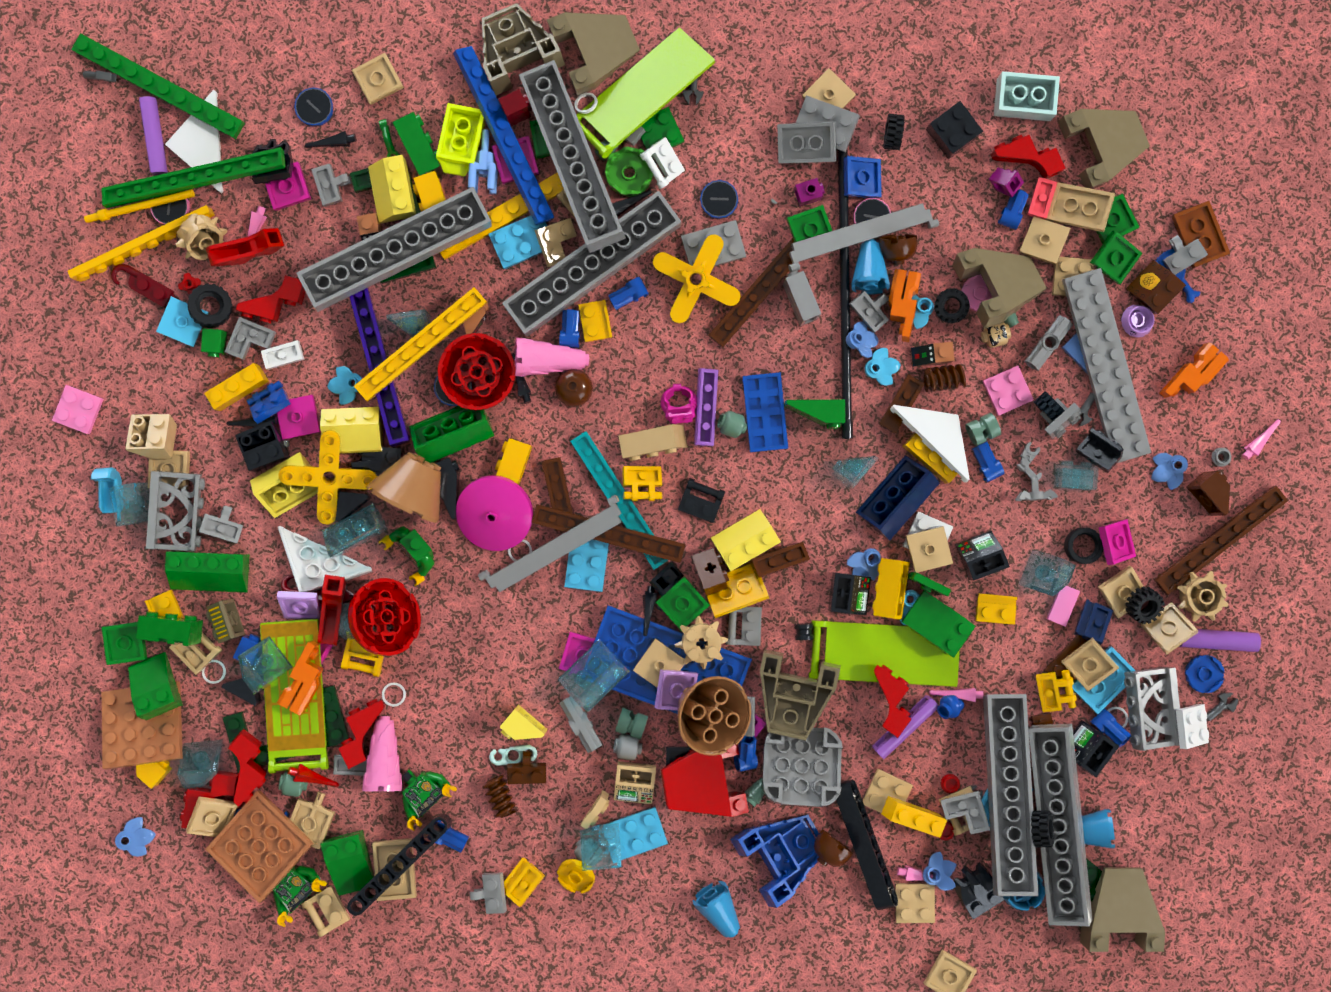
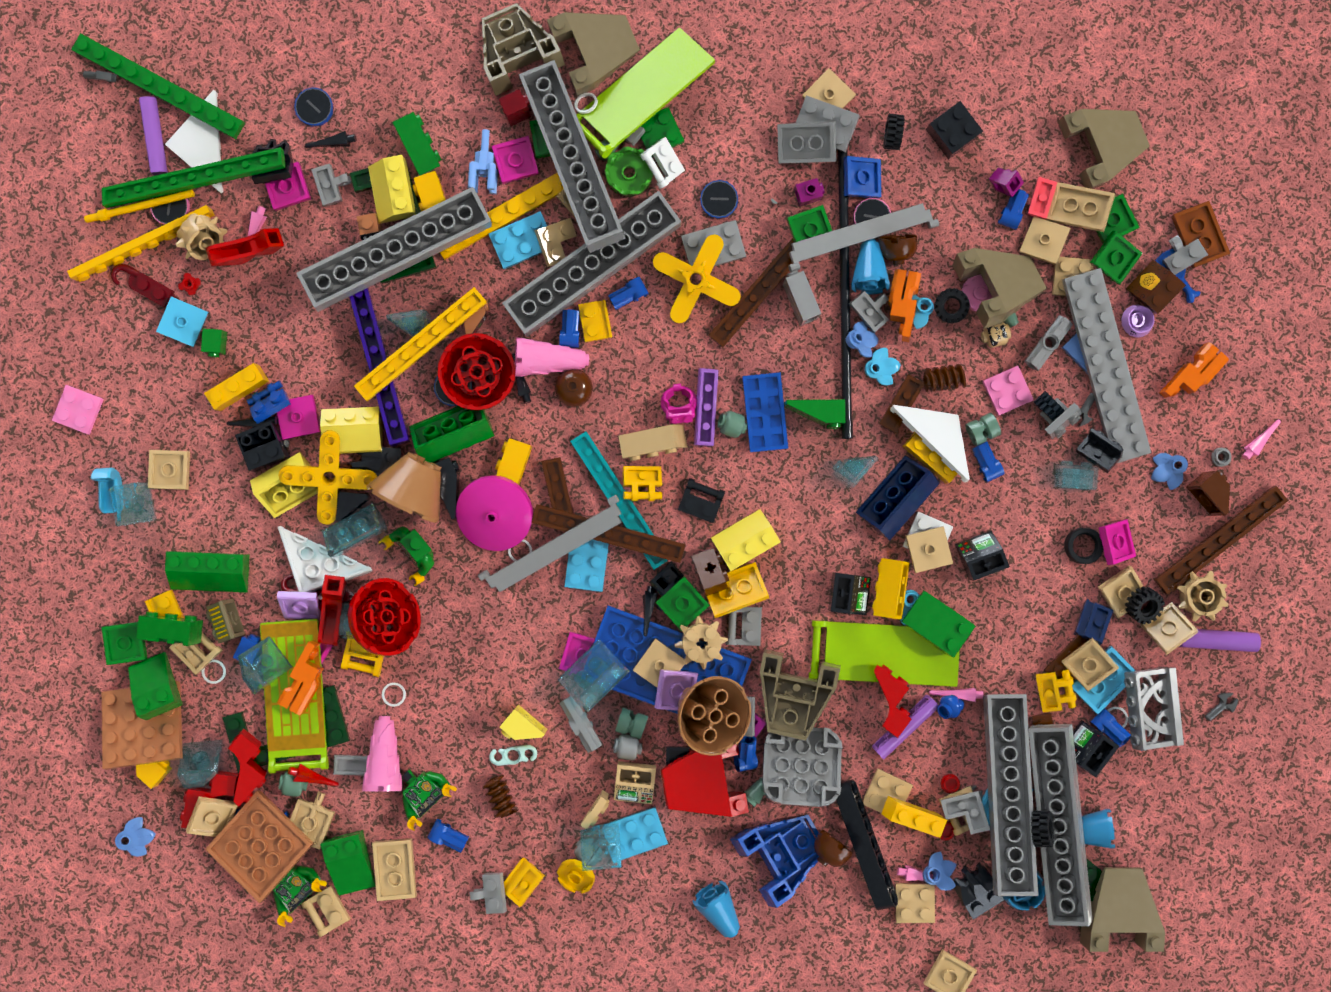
(152, 435): tan slope -> none
(154, 530): light grey fence -> none
(202, 292): black tyre -> none
(221, 527): light grey plate -> none
(241, 690): black slope -> none
(247, 333): light grey plate -> none
(269, 306): red arch -> none
(282, 355): white plate -> none
(342, 384): medium azure plate -> none
(360, 723): red arch -> none
(377, 78): tan plate -> none
(387, 138): green arm -> none
(393, 871): black beam -> none
(459, 139): neon yellow slope -> none
(503, 135): blue plate -> none
(526, 772): reddish brown plate -> none
(623, 205): black piece -> none
(693, 89): dark grey bar -> none
(779, 560): reddish brown plate -> none
(804, 631): black wheel -> none
(862, 565): medium blue plate -> none
(928, 584): green plate -> none
(932, 354): slope -> none
(996, 608): yellow plate -> none
(1023, 151): red arch -> none
(1026, 96): light aqua brick -> none
(1026, 458): light grey piece -> none
(1046, 573): clear light blue slope -> none
(1063, 605): bright pink tile -> none
(1192, 726): white plate -> none
(1204, 673): blue tile -> none

